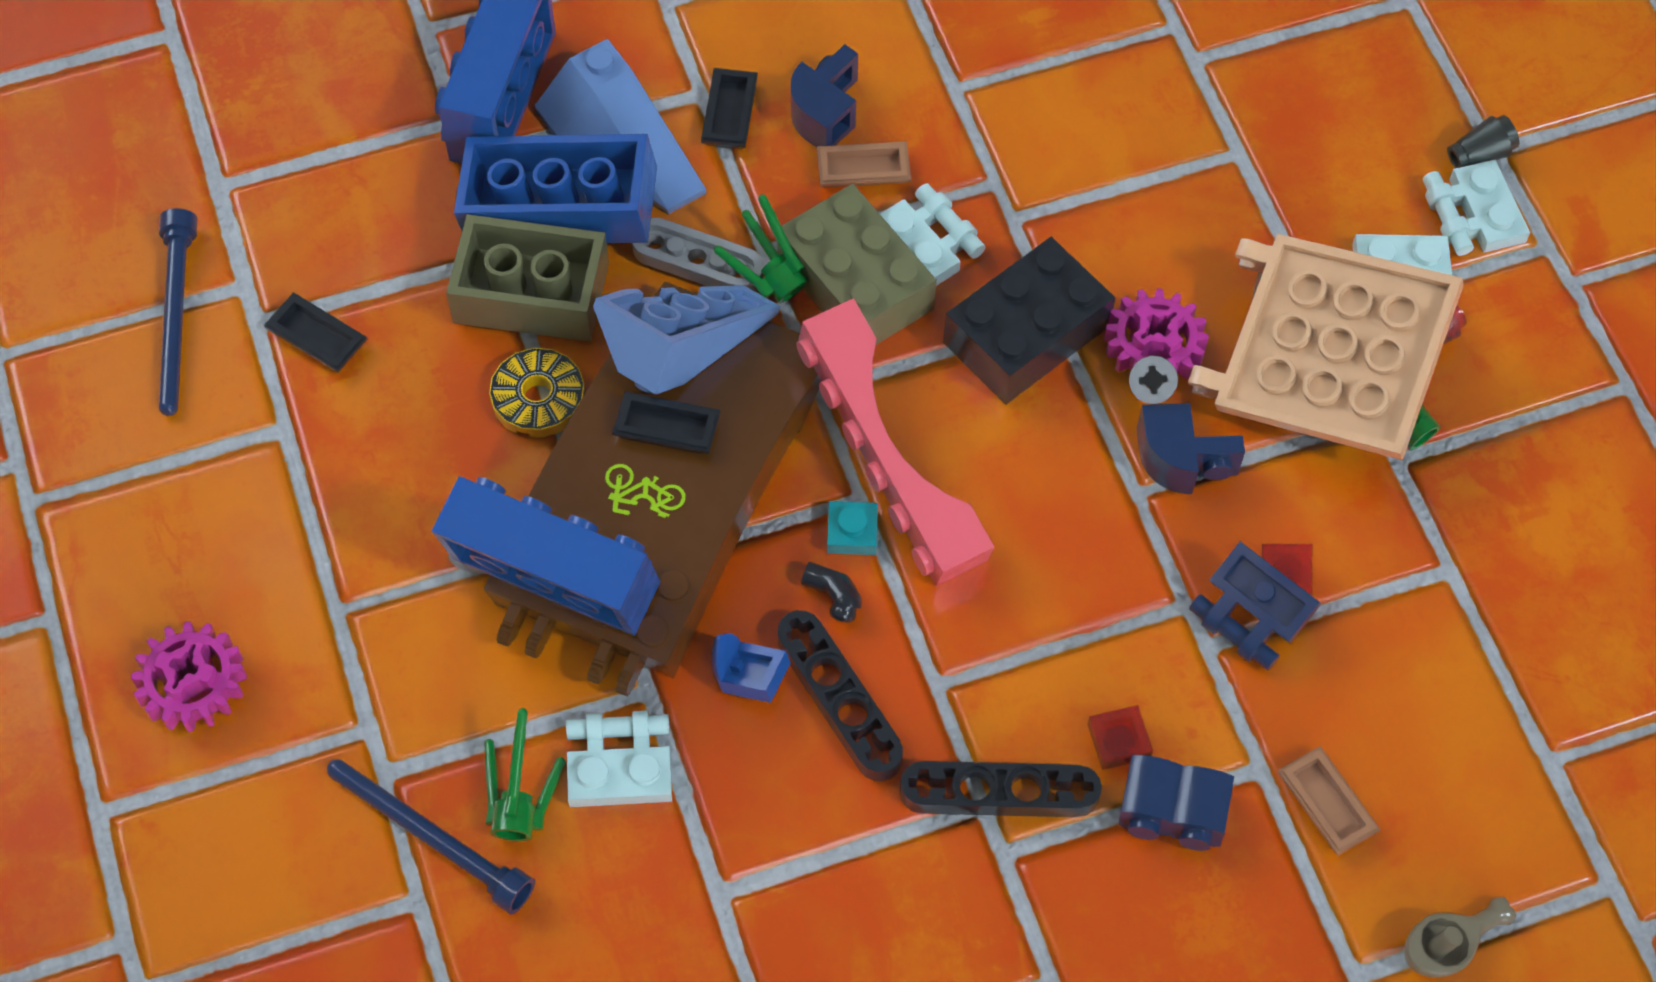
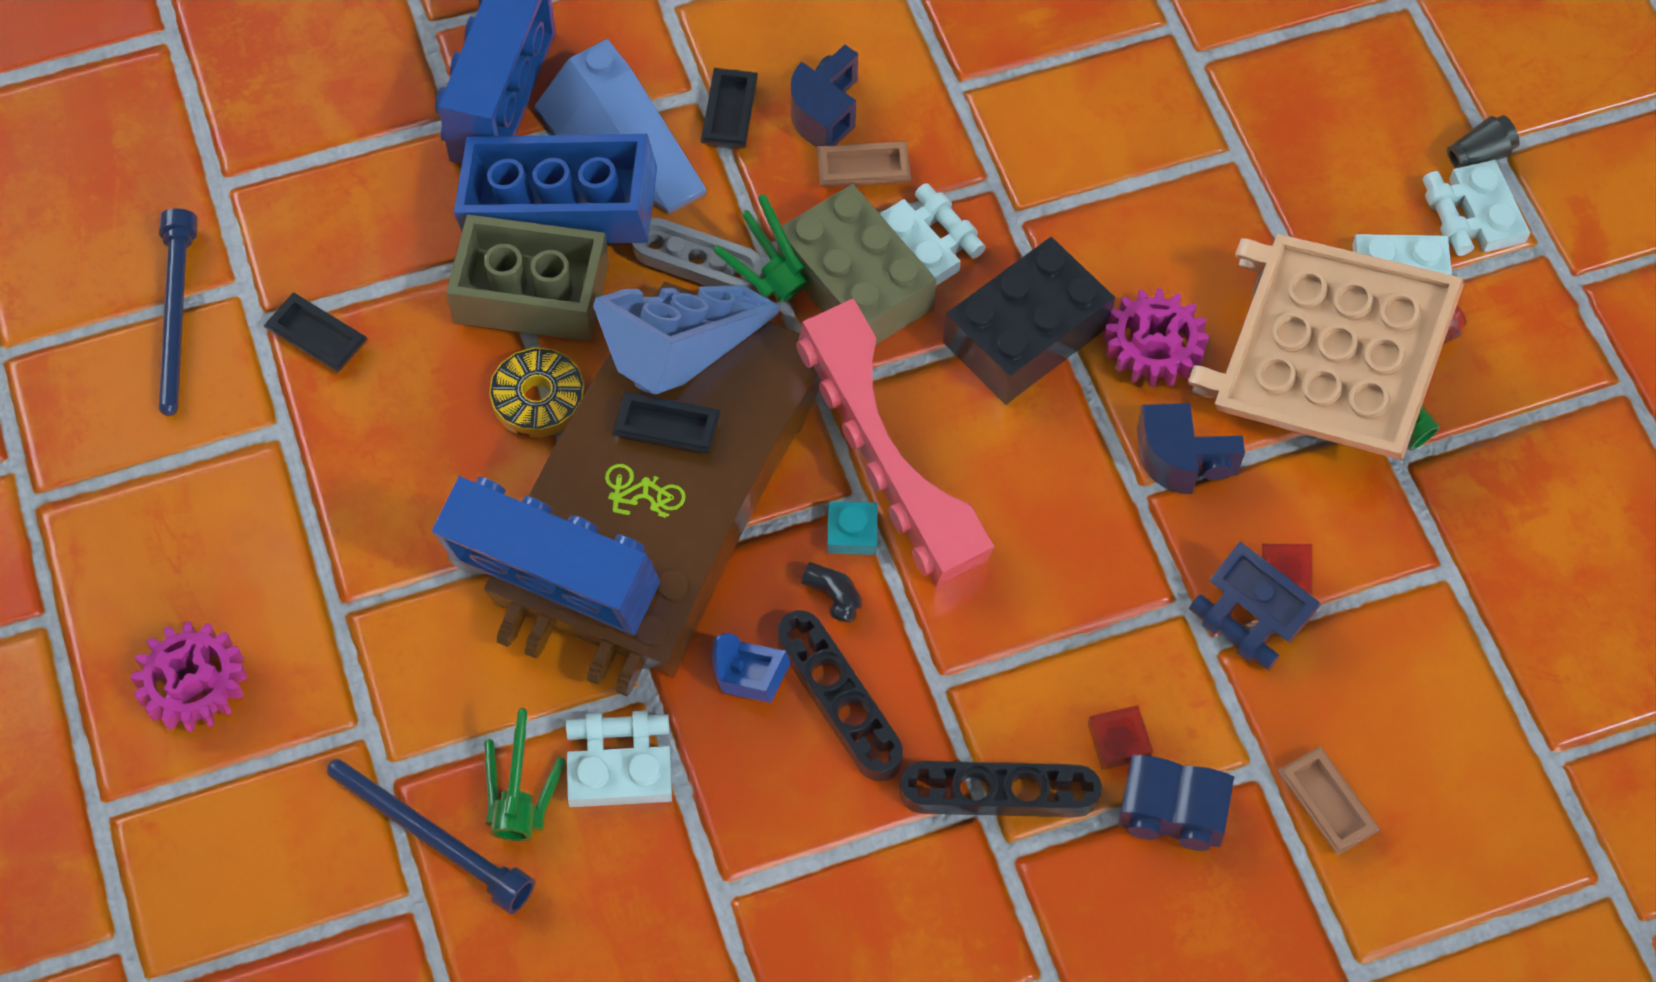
(1161, 379): light grey wheel -> none
(1449, 941): dark tan piece -> none

